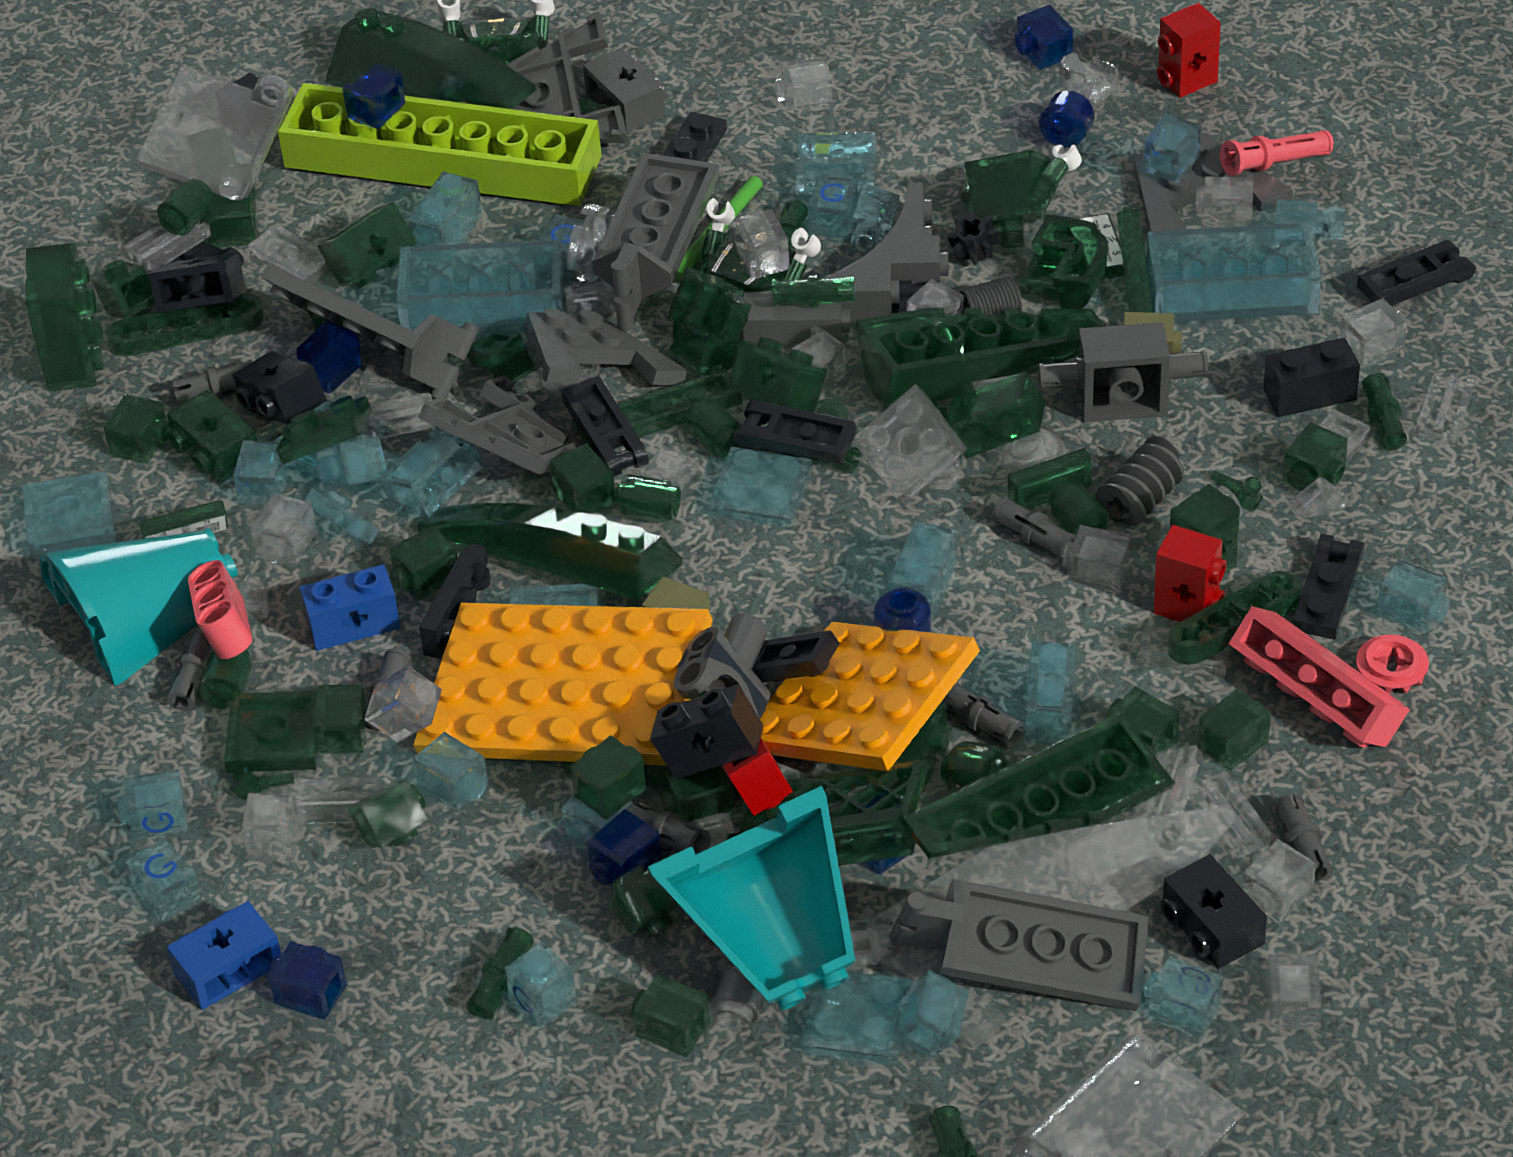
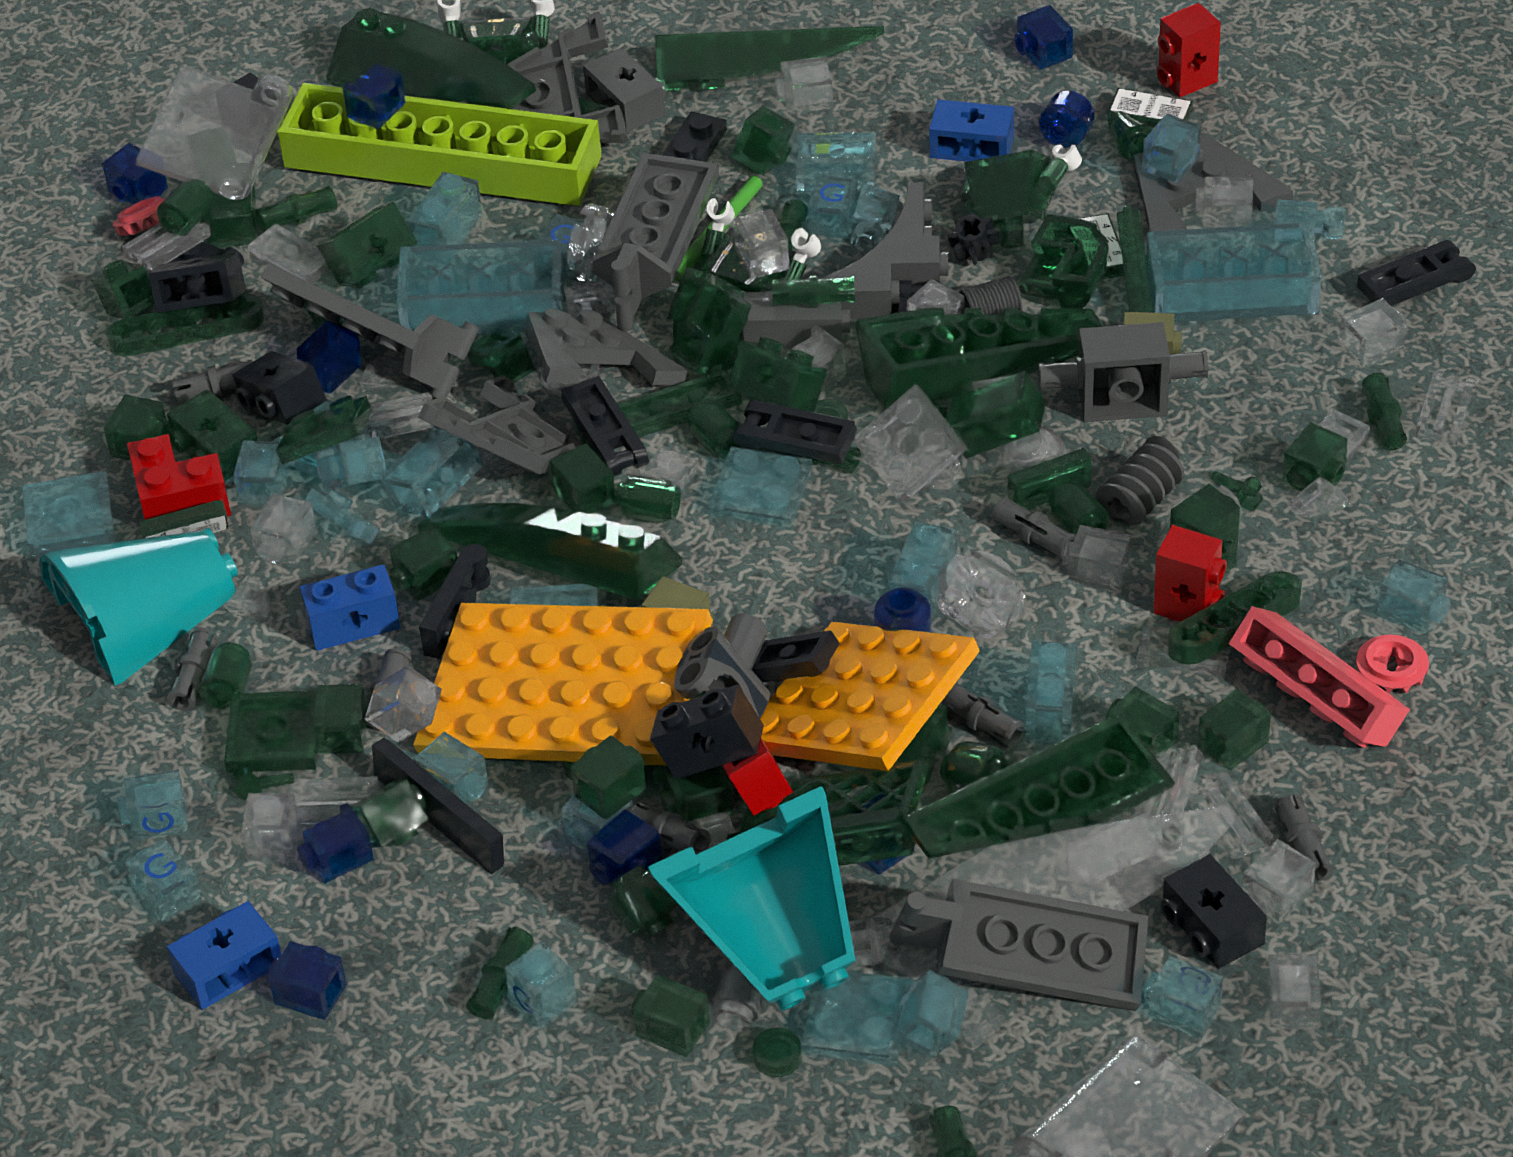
(63, 317): clear green piece -> none
(129, 180): none -> clear blue brick
(138, 216): none -> coral gear
(172, 485): none -> red brick
(219, 609): coral beam -> none
(296, 209): none -> clear green pin
(336, 845): none -> clear blue brick
(443, 807): none -> black tile
(747, 54): none -> clear green wedge
(763, 141): none -> clear green brick
(777, 1052): none -> clear green tile
(970, 130): none -> blue brick
(970, 610): none -> clear plate
(1092, 79): clear hair -> none
(1128, 134): none -> clear green cone
(1149, 107): none -> tile
(1261, 152): coral pin -> none
(1311, 377): black brick -> none
(1328, 587): black plate -> none

